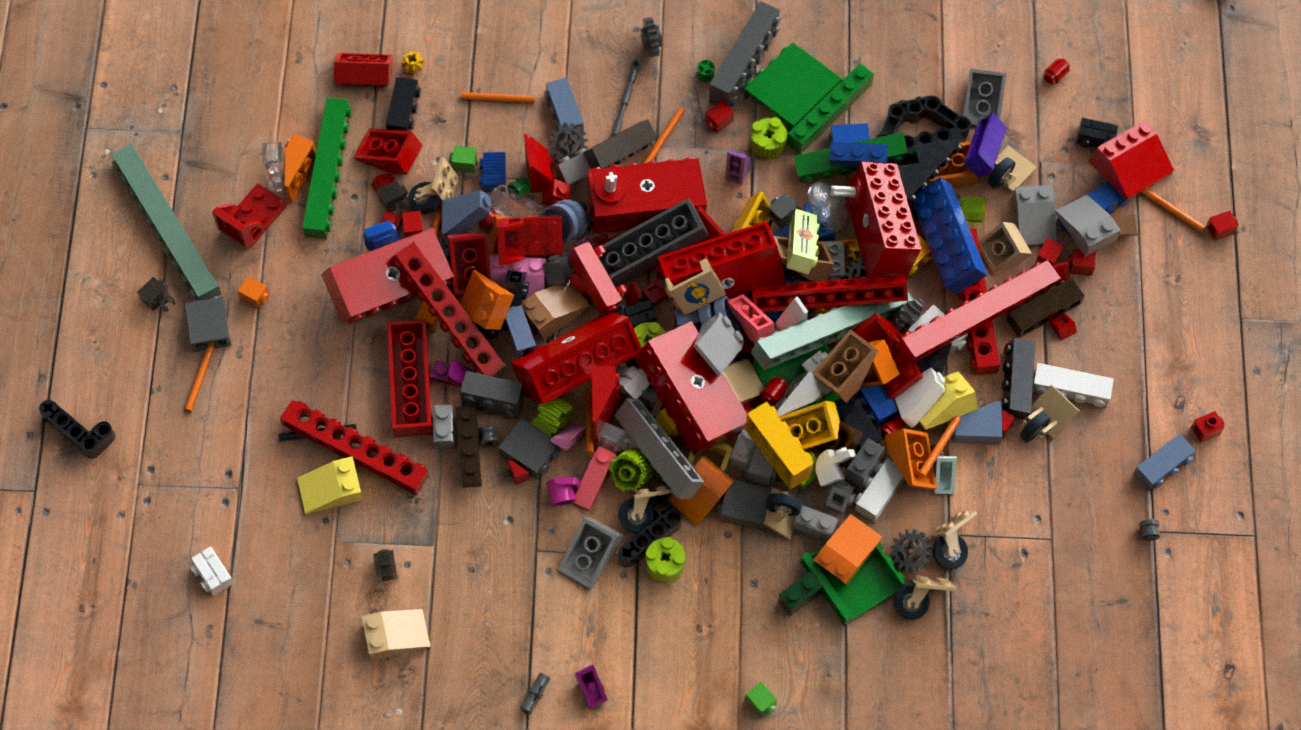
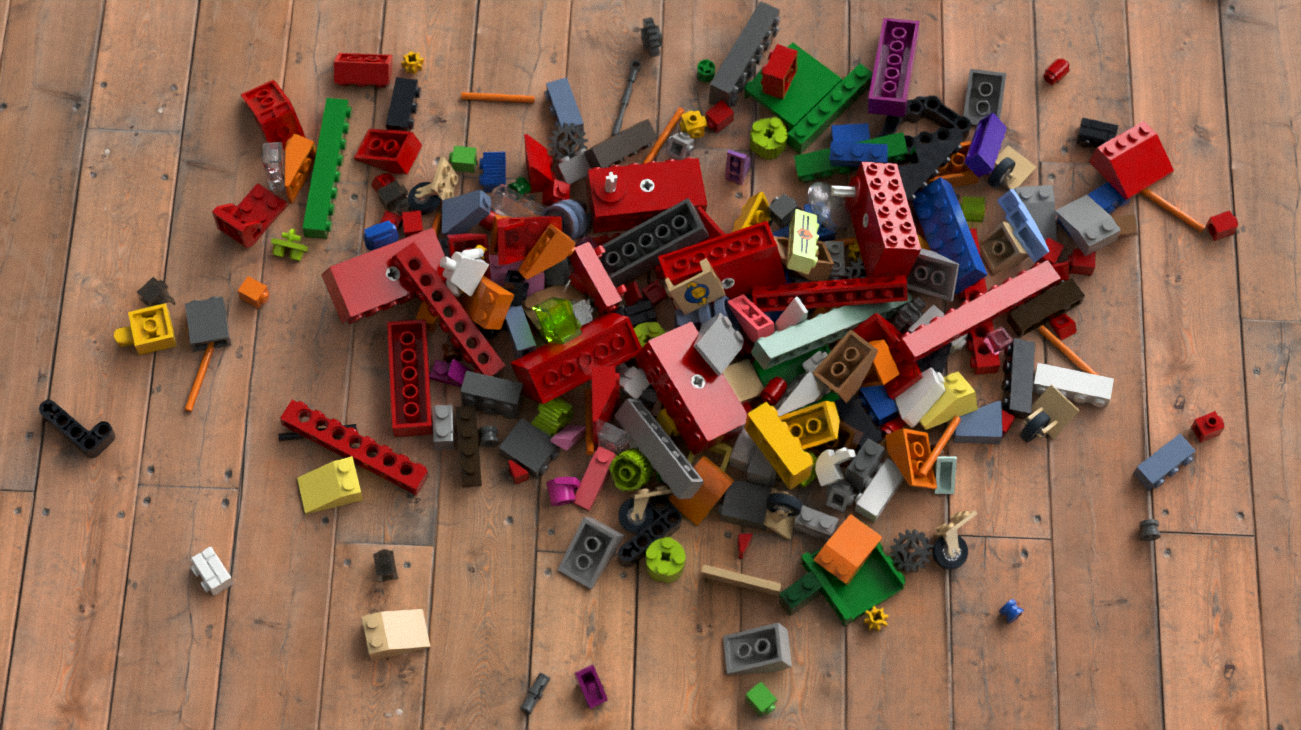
(144, 324): none -> yellow brick
(165, 223): sand green brick -> none
(273, 113): none -> red bracket
(280, 246): none -> lime hips
(451, 352): none -> reddish brown wheel
(464, 270): none -> white torso
(547, 252): none -> orange slope
(558, 320): none -> clear neon green brick
(583, 310): none -> clear smoke brick
(680, 146): none -> light grey brick
(693, 124): none -> yellow brick
(741, 580): none -> tan tile
(743, 543): none -> red slope
(758, 650): none -> light grey slope
(779, 71): none -> red brick
(872, 615): none -> yellow gear
(893, 67): none -> magenta brick
(912, 599): plate -> none
(933, 275): none -> light grey slope
(998, 340): none -> clear pink slope
(1011, 611): none -> blue wheel
(1024, 226): none -> light blue slope
(1065, 350): none -> orange bar

